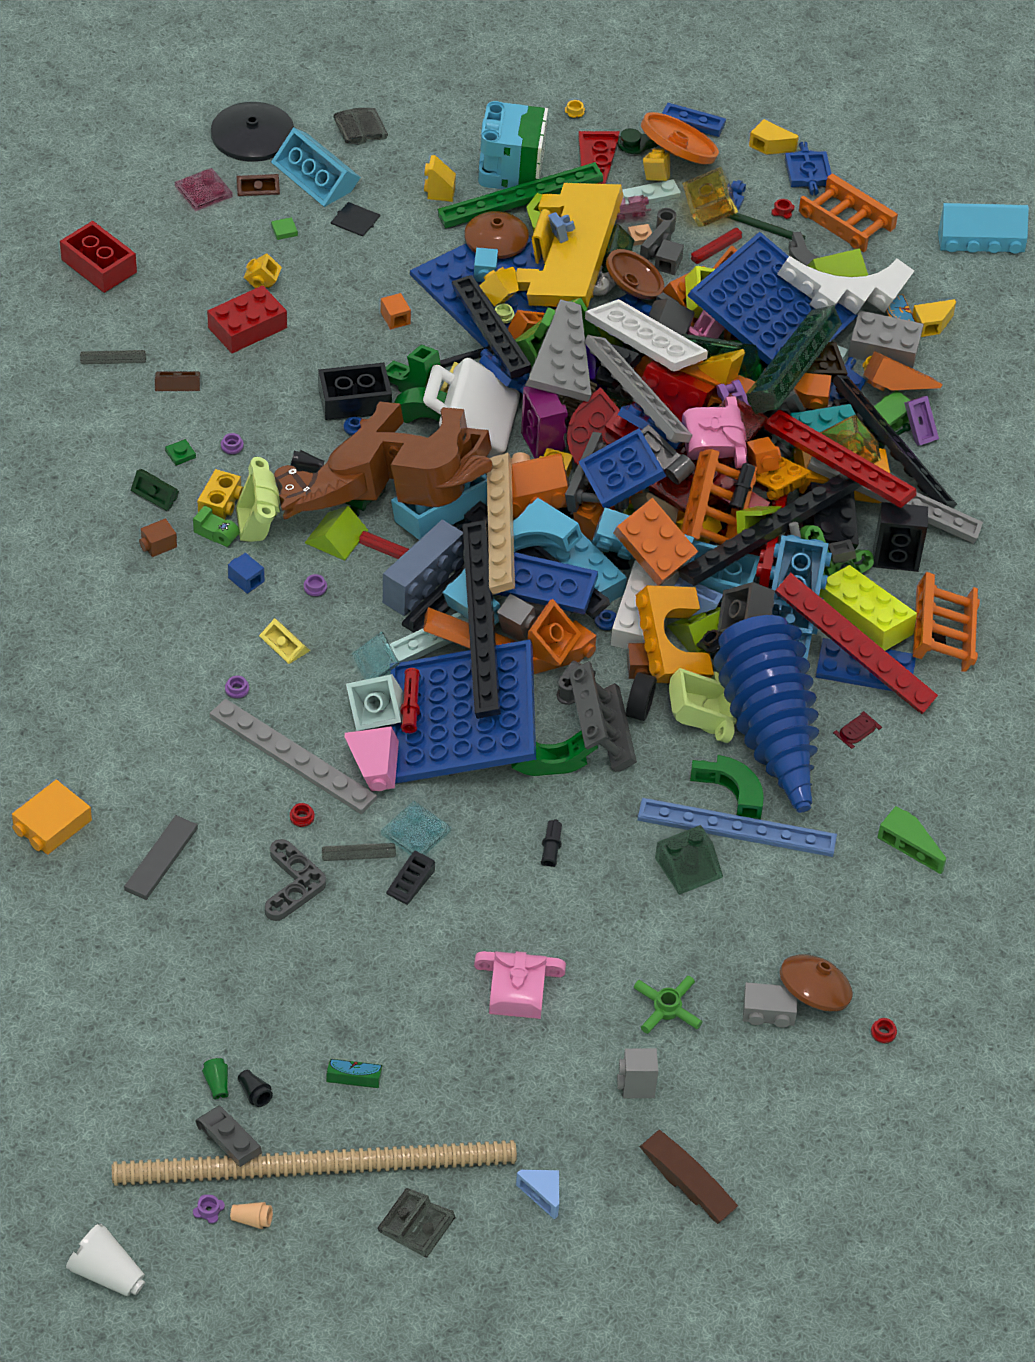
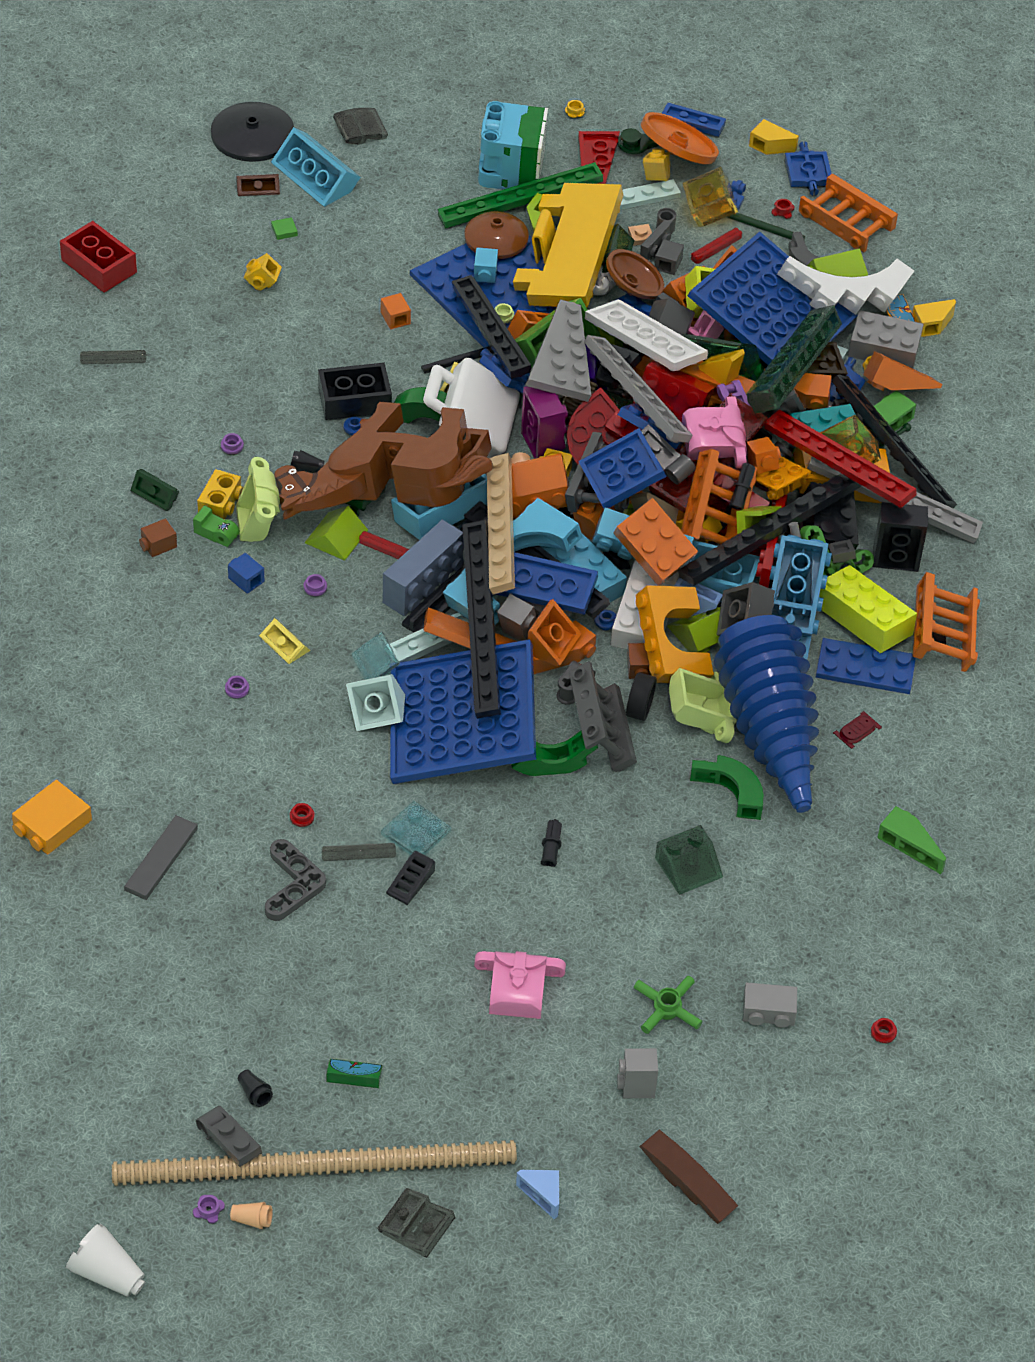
(177, 381): reddish brown slope -> none
(180, 452): green plate -> none
(203, 189): clear pink plate -> none
(216, 1075): green cone -> none
(247, 319): red brick -> none
(293, 756): light grey plate -> none
(355, 219): black piece -> none
(376, 756): bright pink slope -> none
(410, 707): red pin -> none
(417, 372): green arch -> none
(440, 180): yellow slope -> none
(500, 285): yellow slope -> none
(544, 323): bright green tile -> none
(560, 226): medium blue tile -> none
(636, 206): clear pink hinge -> none
(710, 641): black animal -> none
(738, 827): medium blue tile -> none
(816, 982): dark orange dish -> none
(856, 643): red plate -> none
(926, 430): medium lavender piece -> none
(983, 227): medium azure slope -> none

